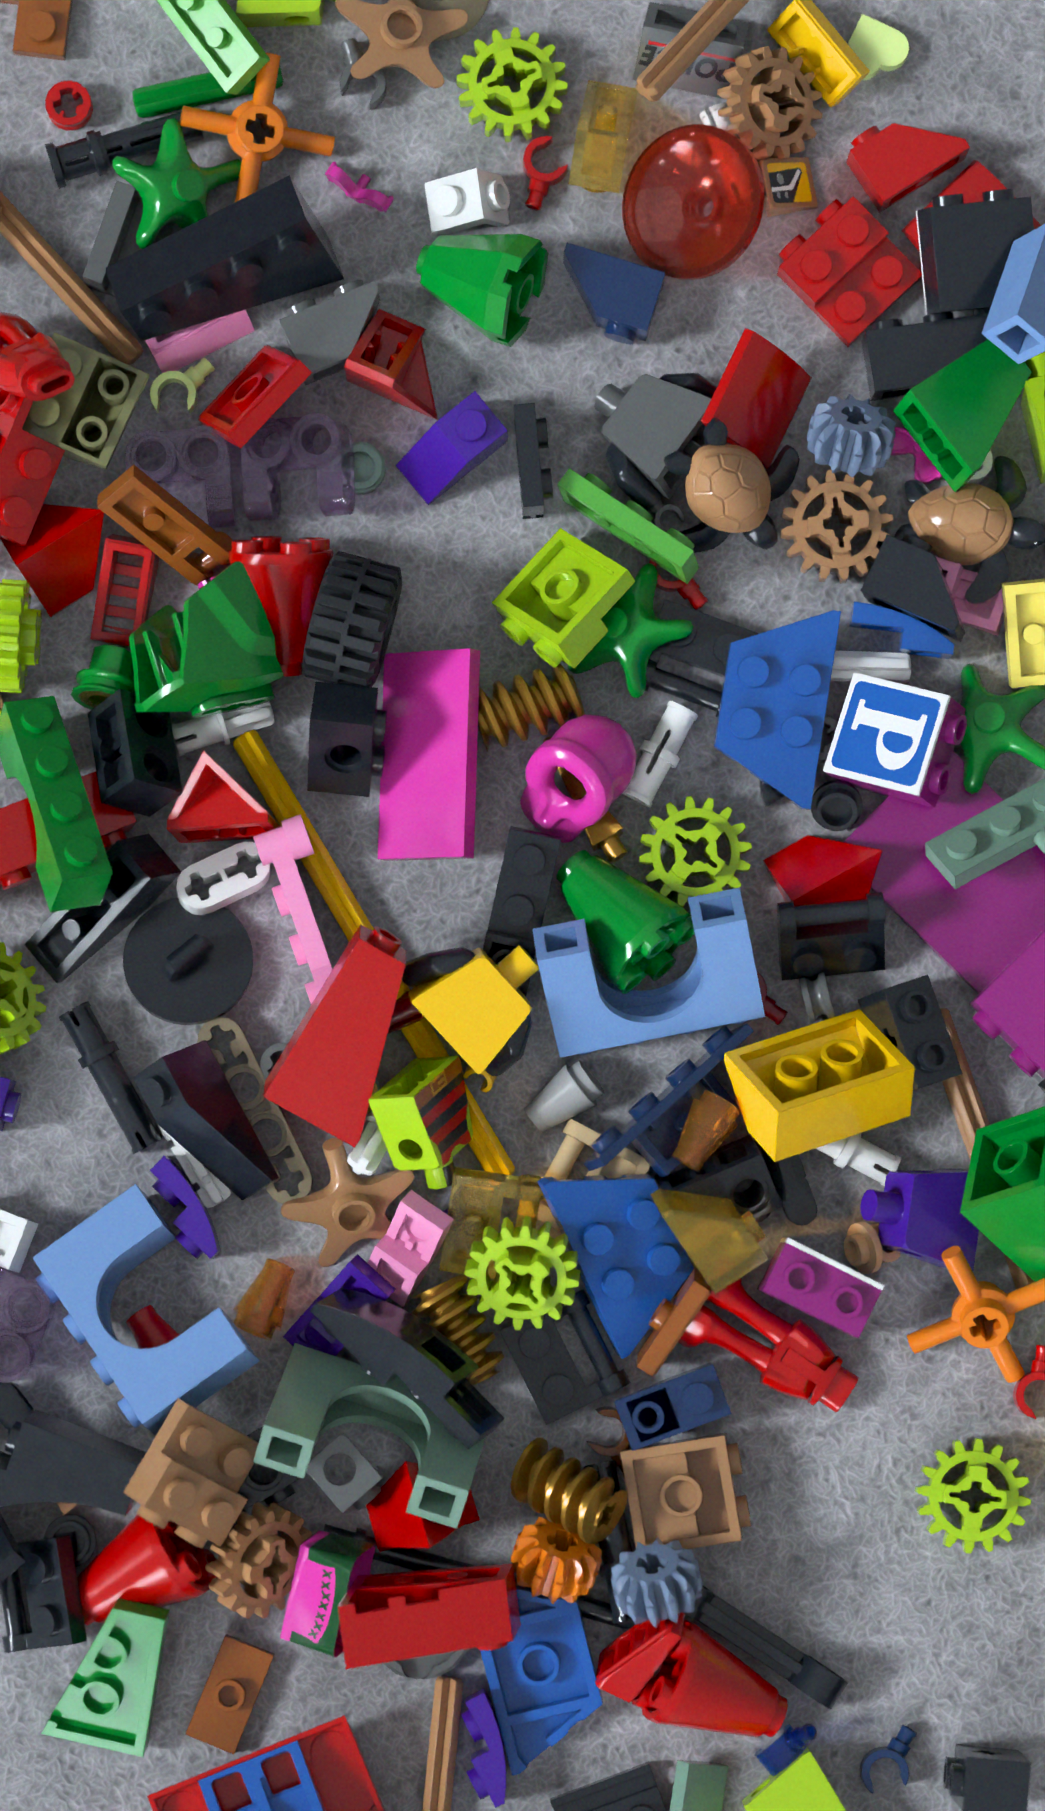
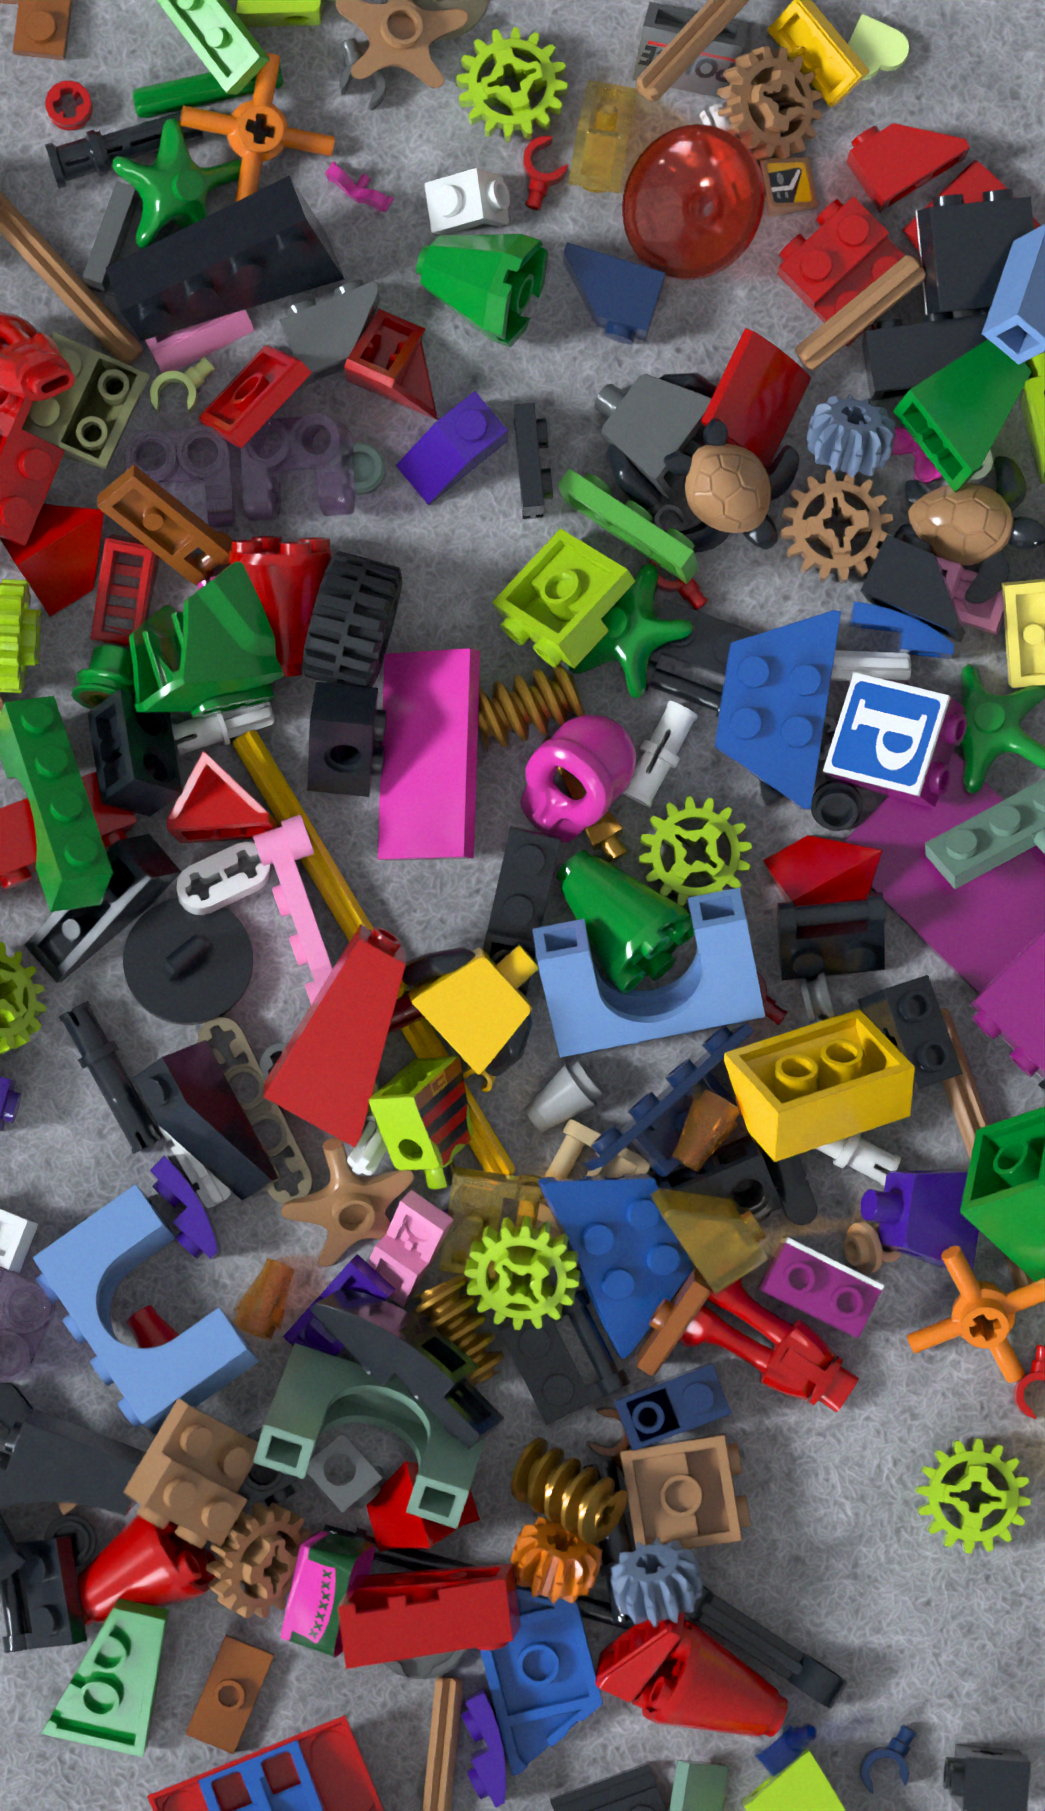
(860, 312): none -> medium nougat axle

